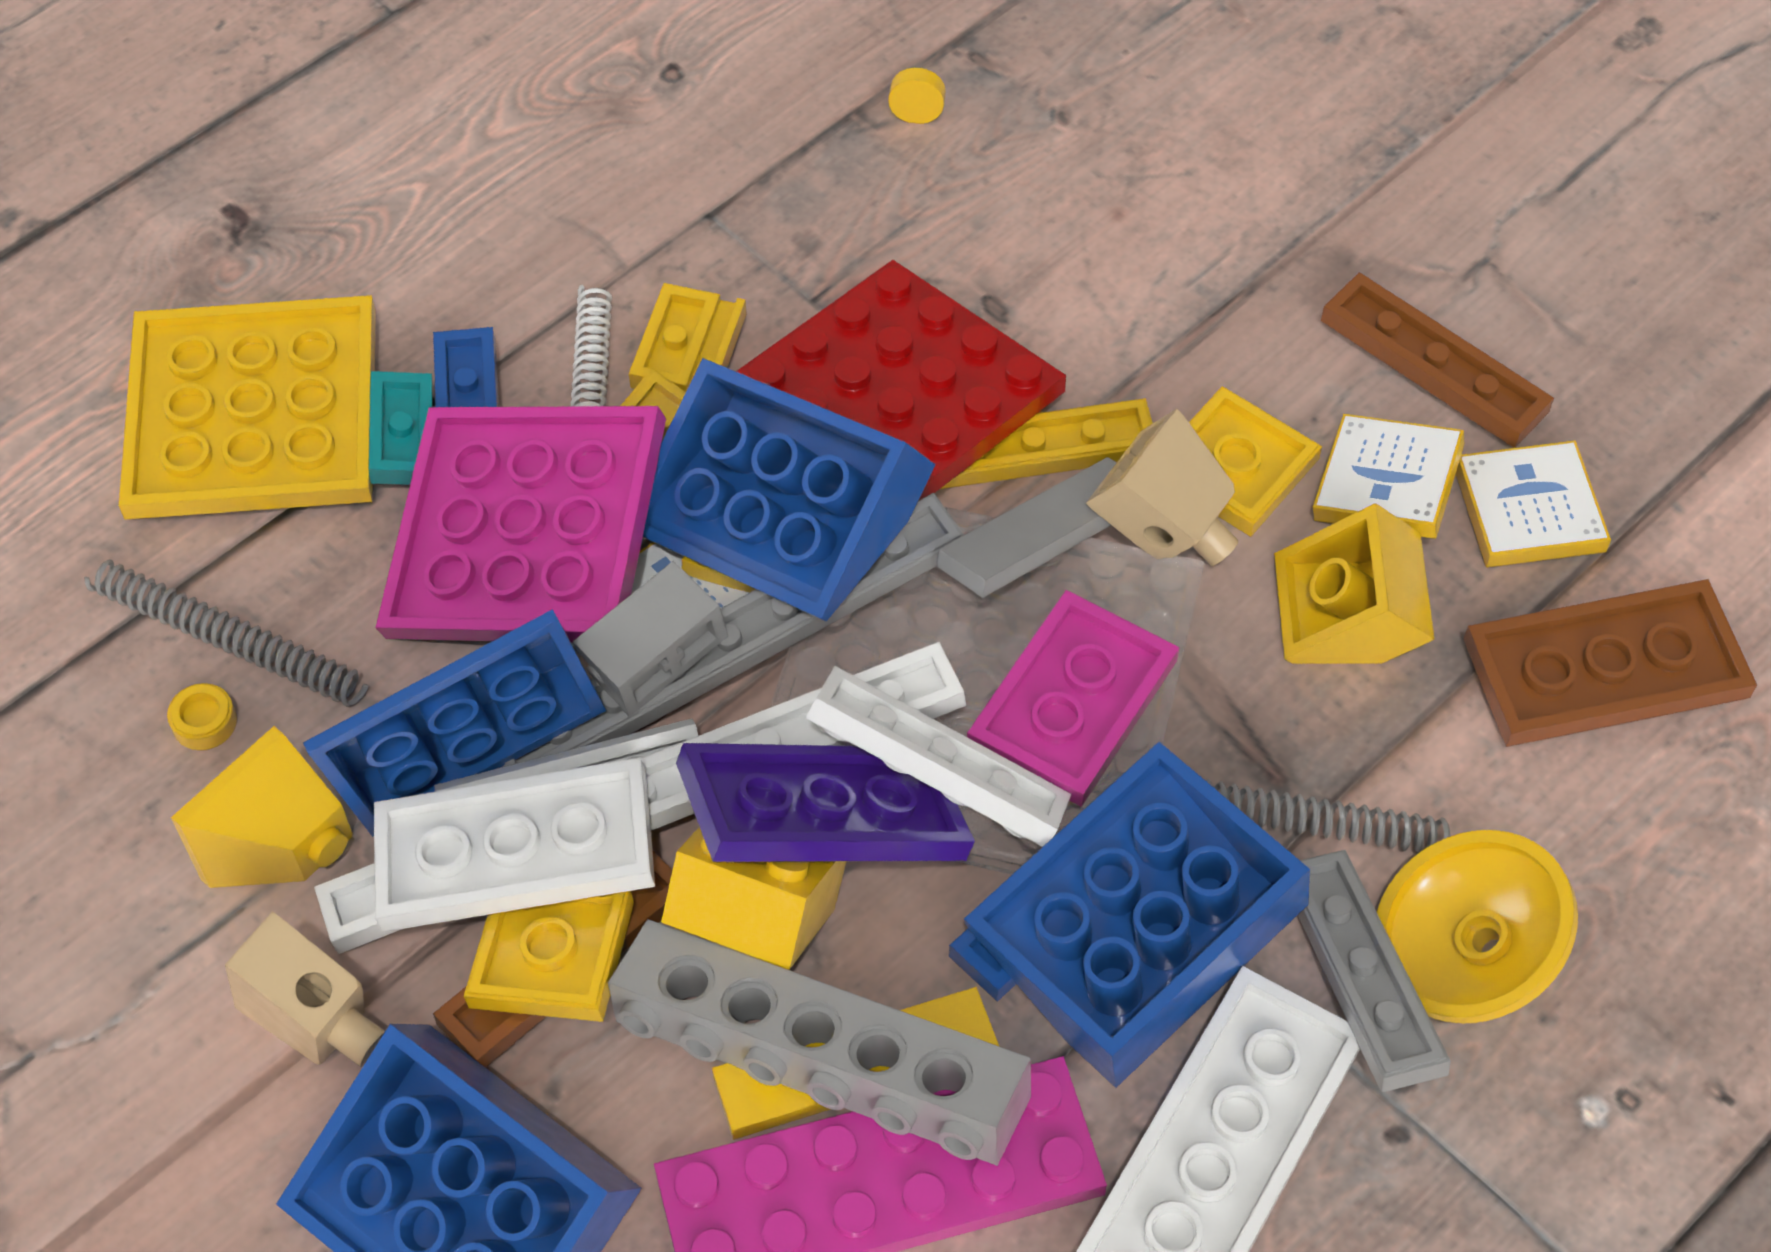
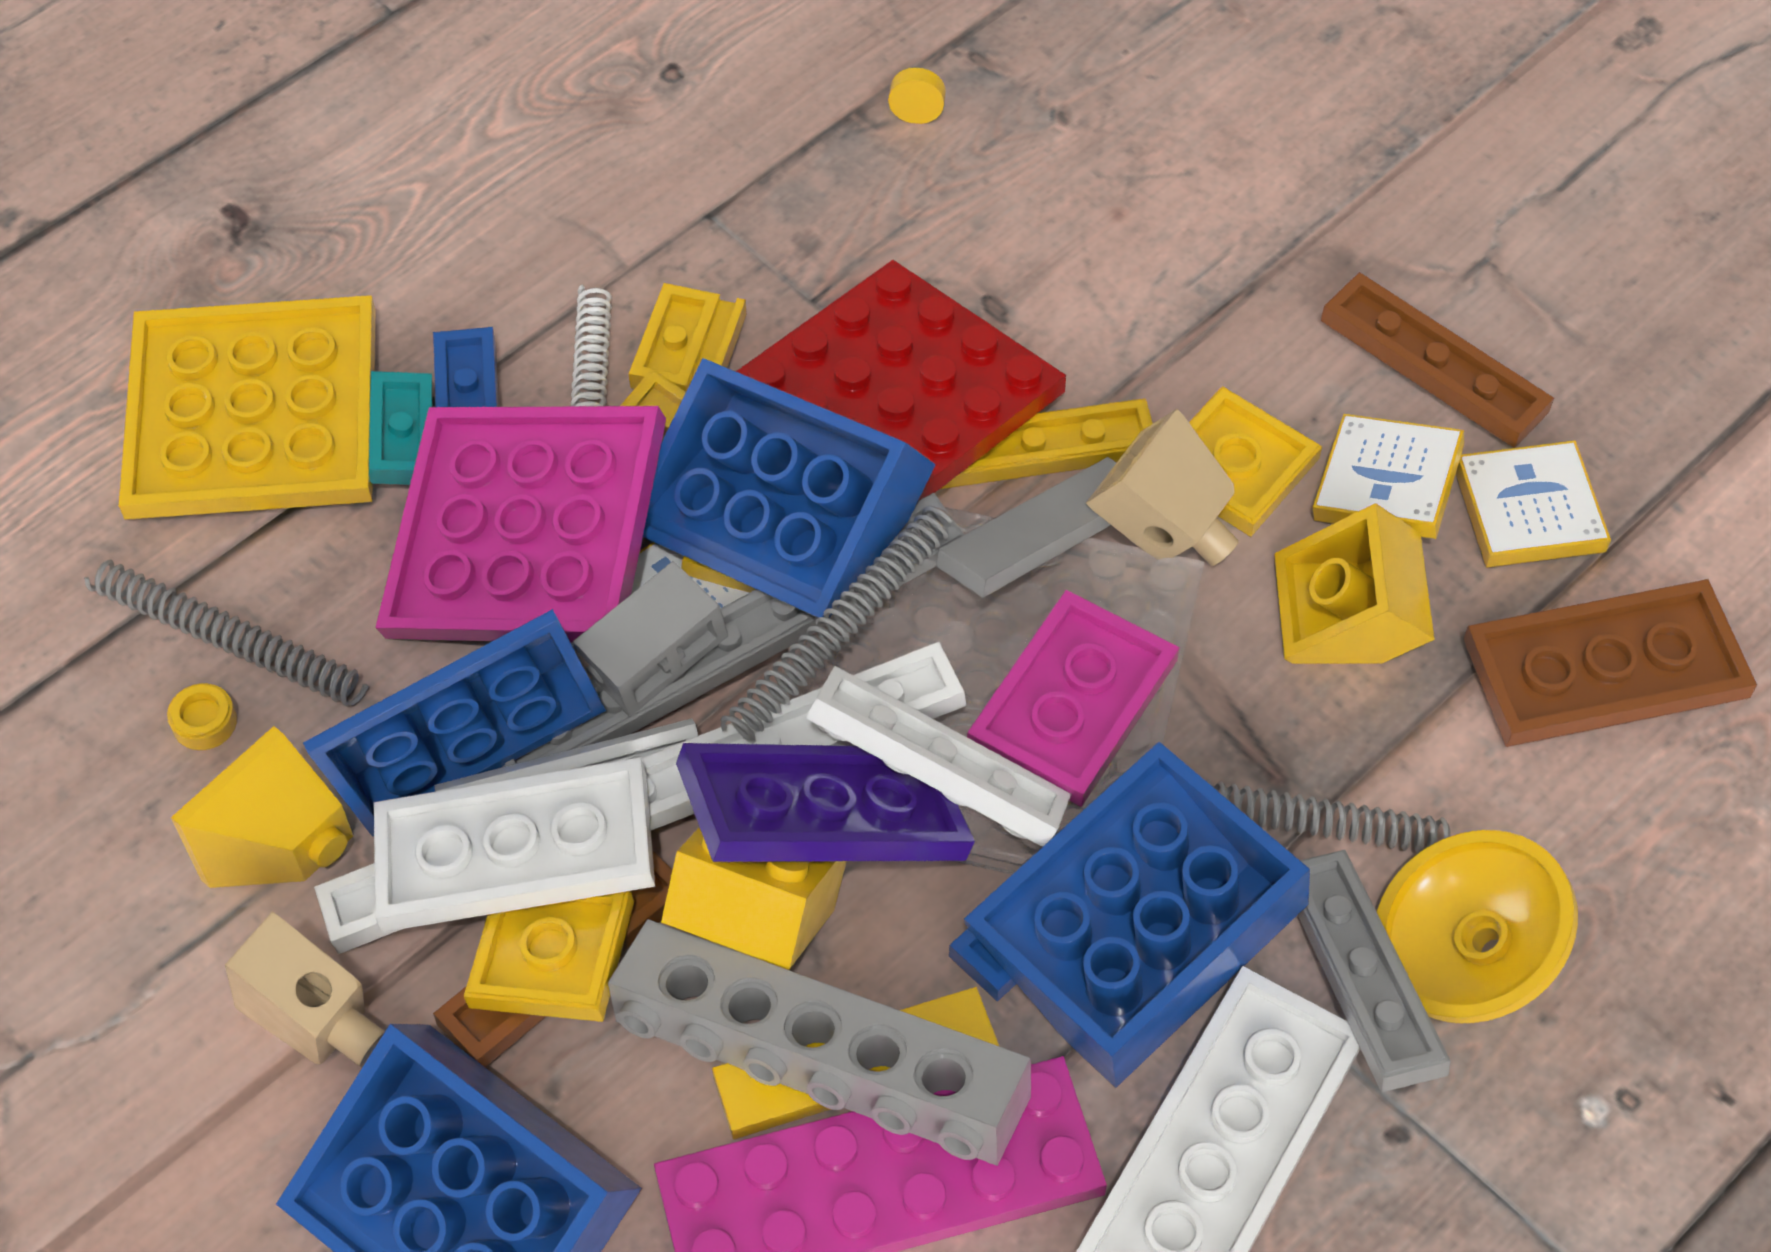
(798, 674): none -> light grey piece

